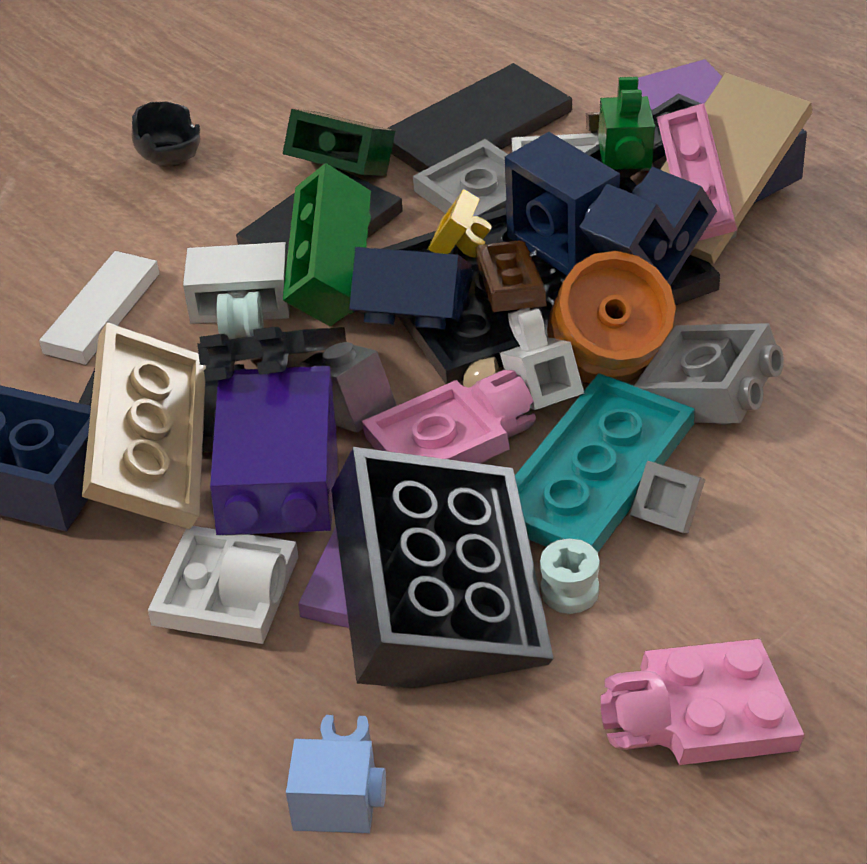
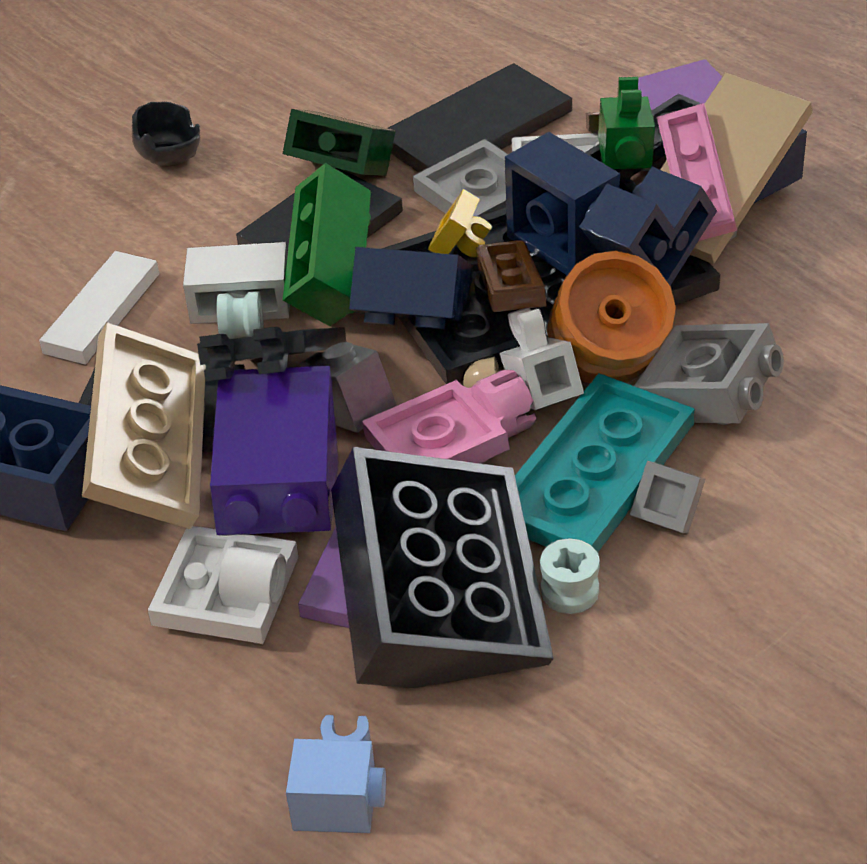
(702, 704): bright pink plate -> none

